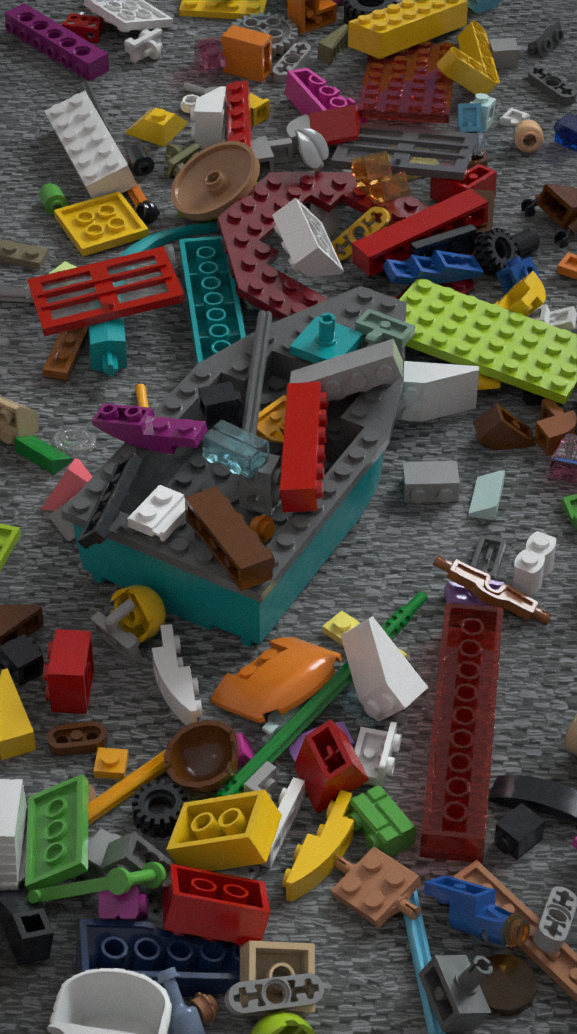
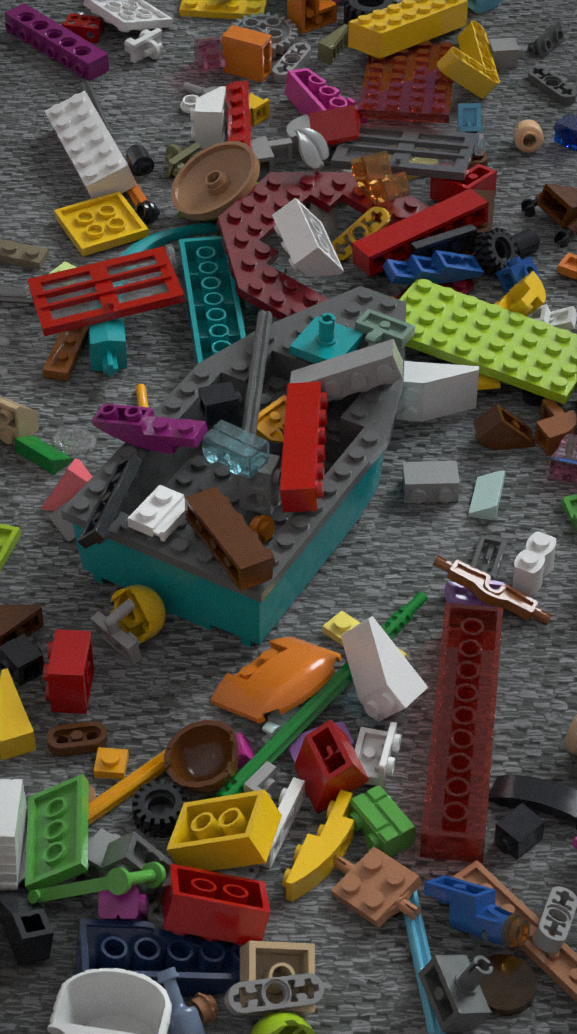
(52, 198): bright green brick -> none
(157, 126): yellow slope -> none
(174, 679): white slope -> none
(487, 109): light aqua brick -> none
(513, 117): white tile -> none

